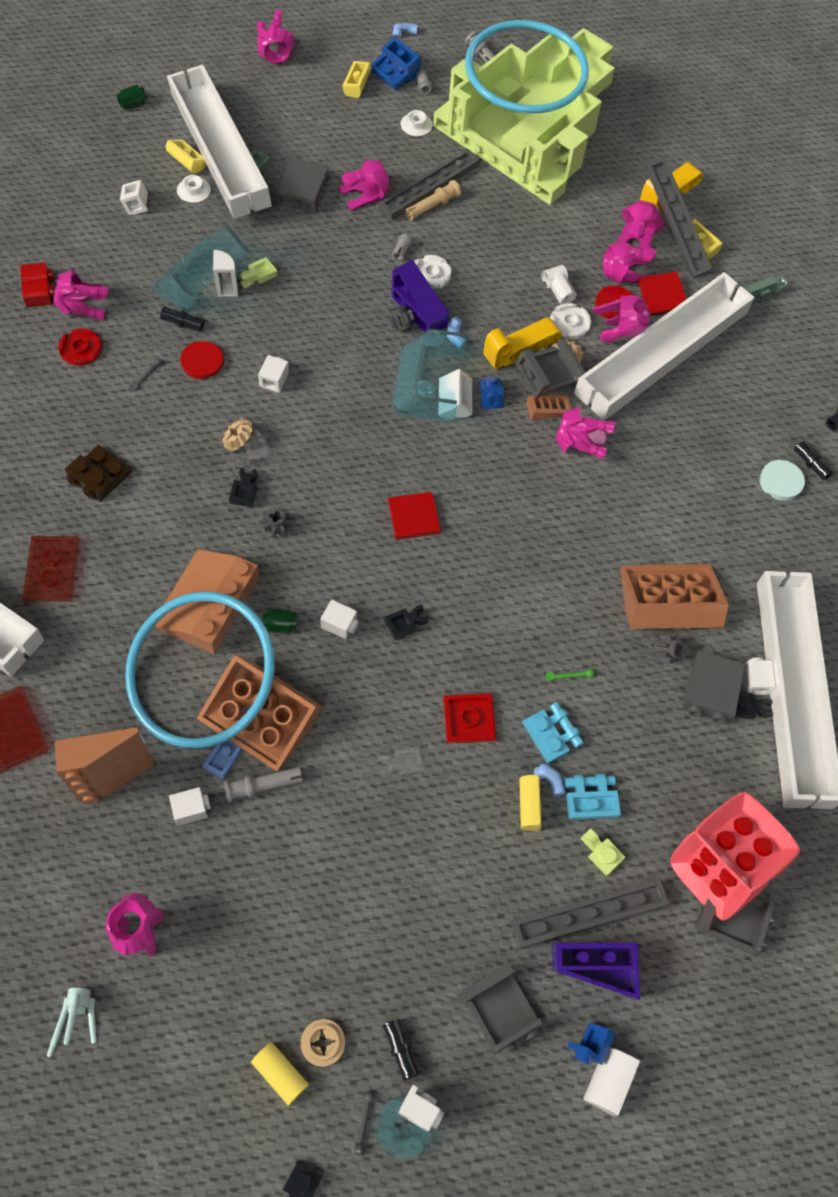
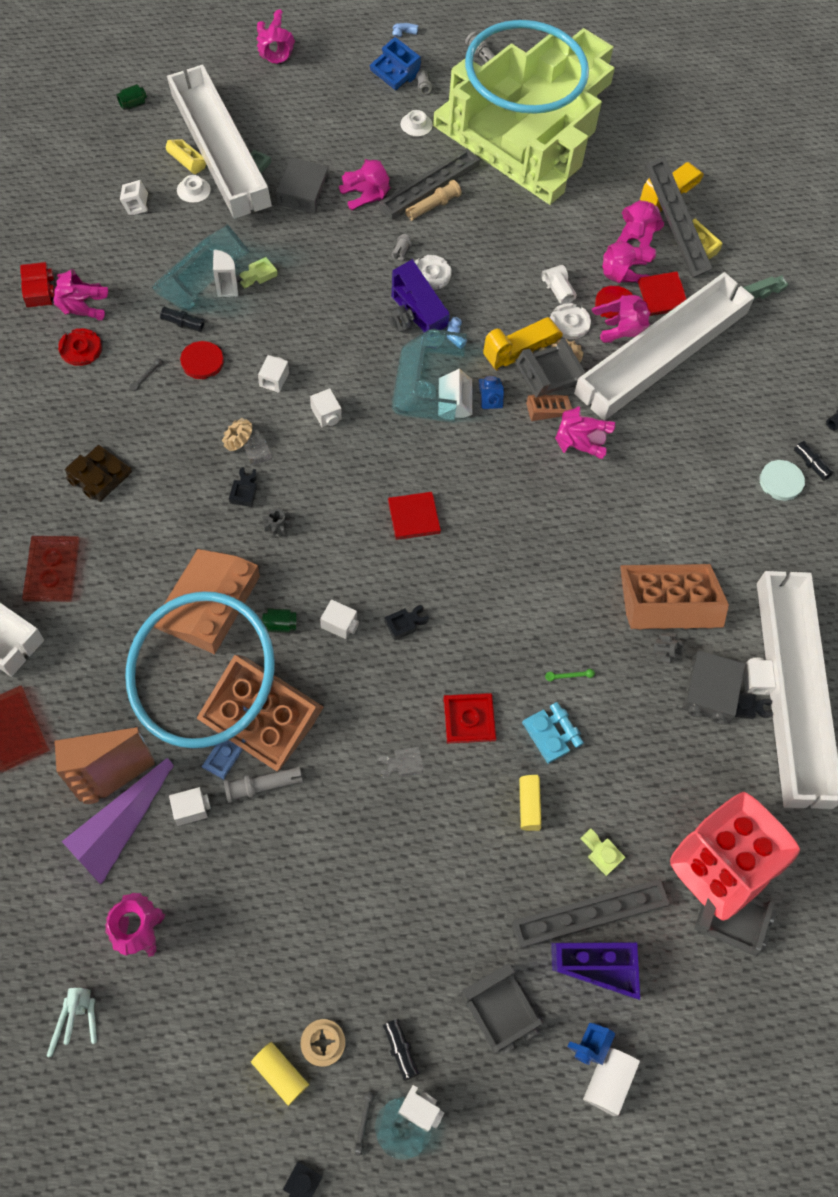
(107, 832): none -> medium lavender wedge
(326, 408): none -> white brick
(357, 78): light yellow brick -> none
(553, 776): light blue arm -> none
(595, 804): medium azure plate -> none

